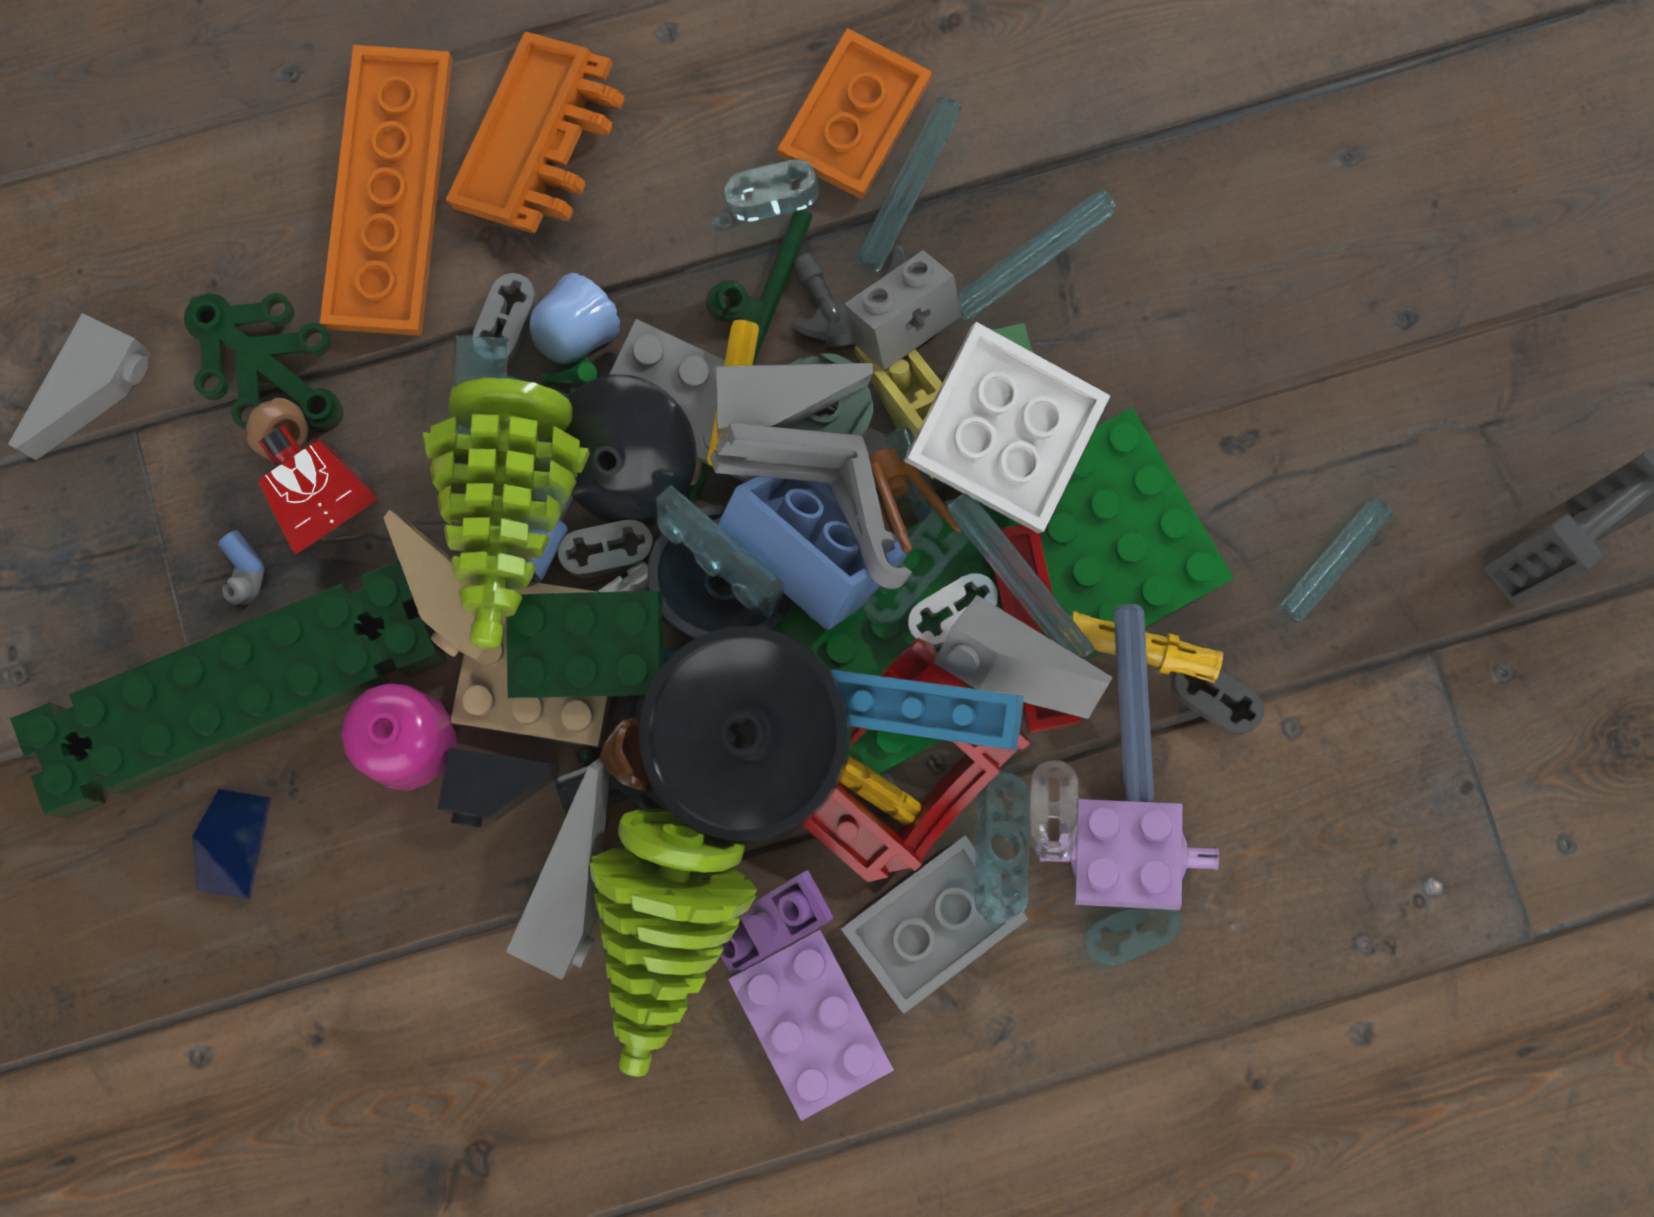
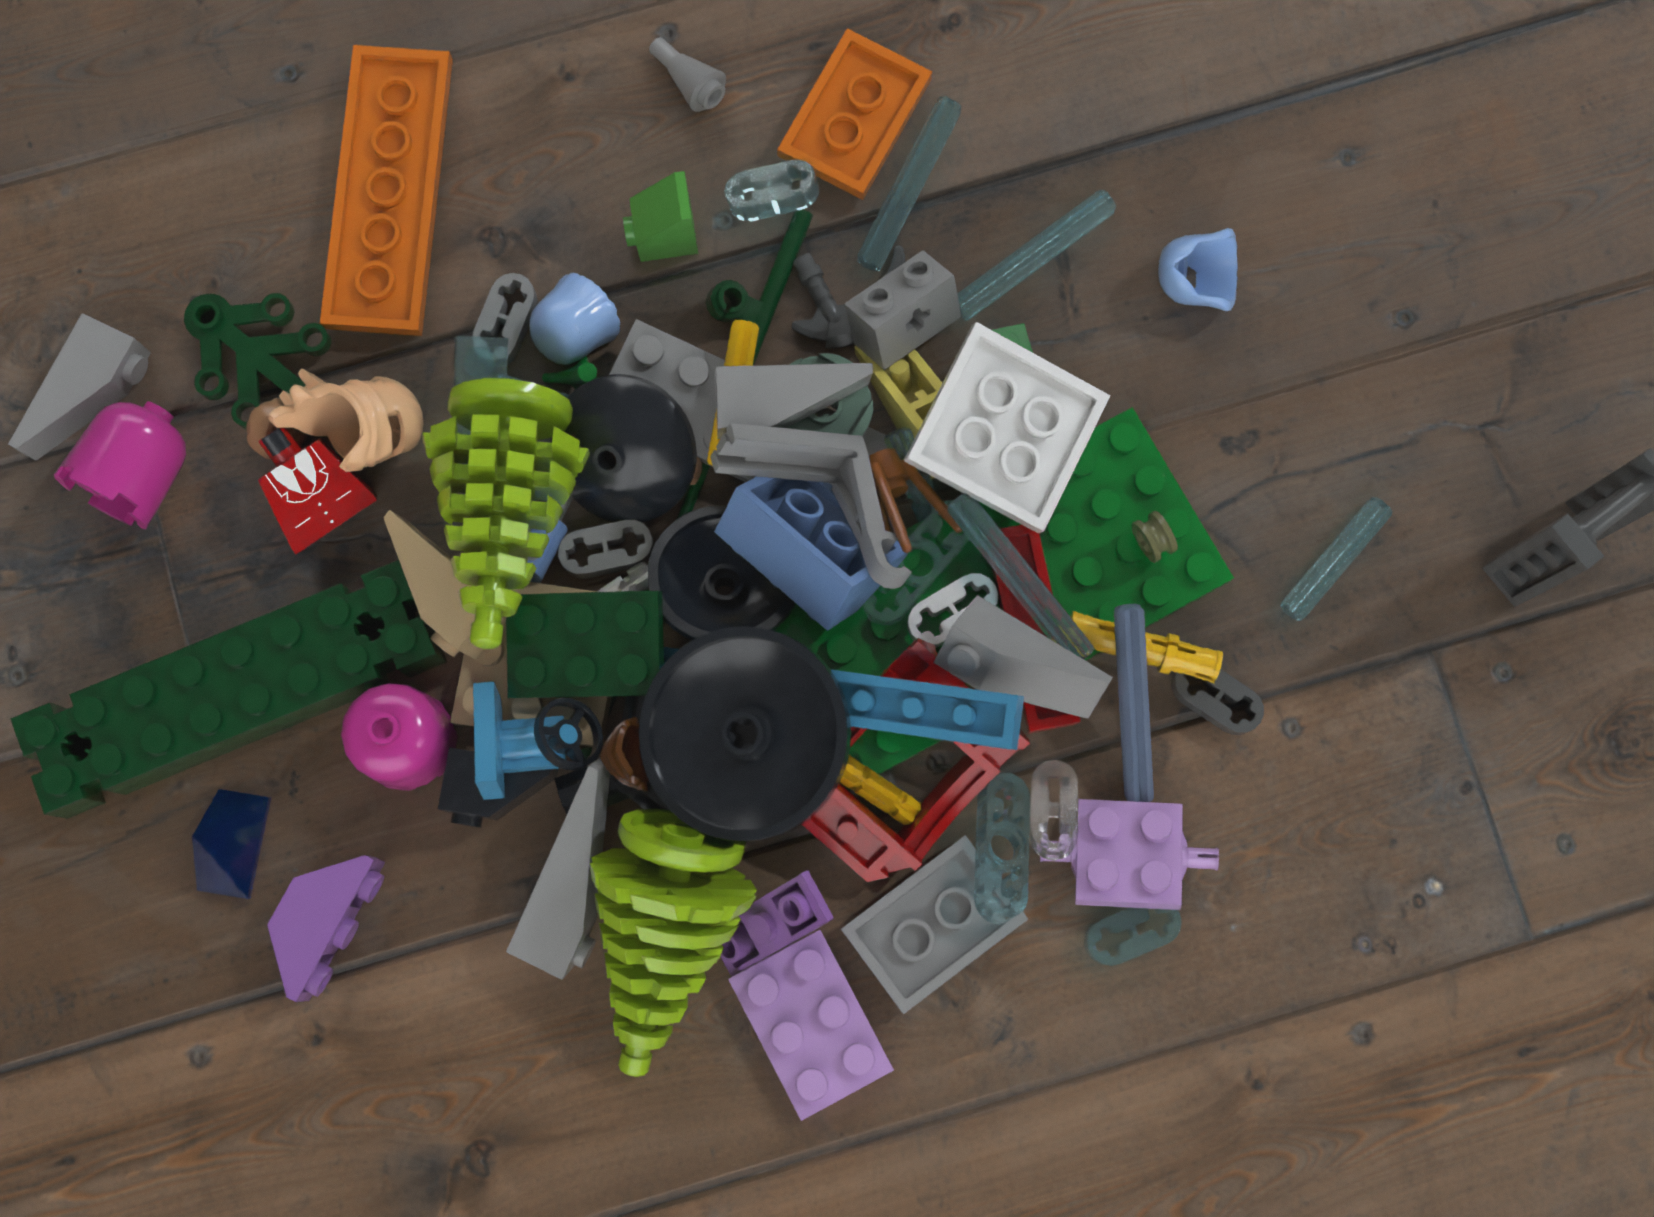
(126, 461): none -> dark pink cylinder
(248, 569): arm -> none
(318, 919): none -> medium lavender slope
(360, 418): none -> light nougat piece
(526, 743): none -> dark azure piece
(531, 122): orange hinge -> none
(662, 220): none -> bright green slope
(698, 82): none -> light grey cone
(718, 552): clear light blue plate -> none
(1154, 536): none -> olive bush
(1215, 265): none -> light blue hair

